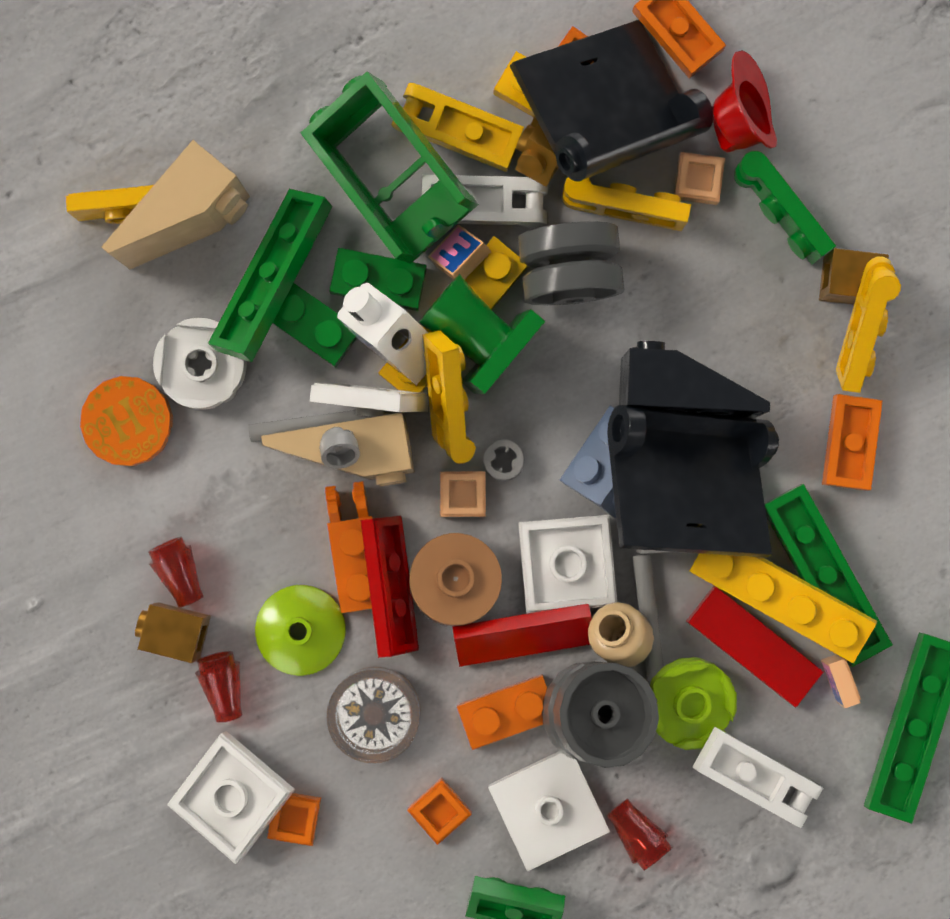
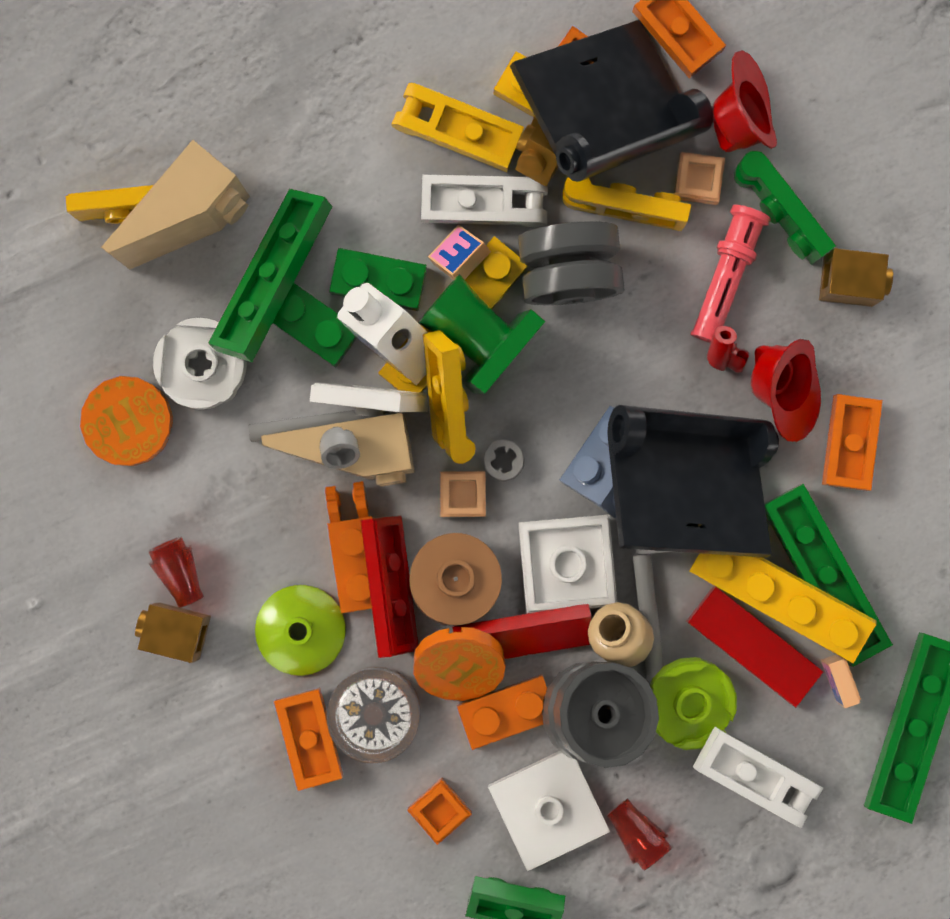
(221, 684): clear red cone -> none
(230, 797): white plate -> none
(296, 820): orange tile -> none
(308, 740): none -> orange plate
(430, 214): green door -> none
(459, 664): none -> orange tile
(676, 382): black slope -> none
(724, 351): none -> red arm
(735, 254): none -> coral pin
(789, 385): none -> red piece
(867, 322): yellow plate -> none

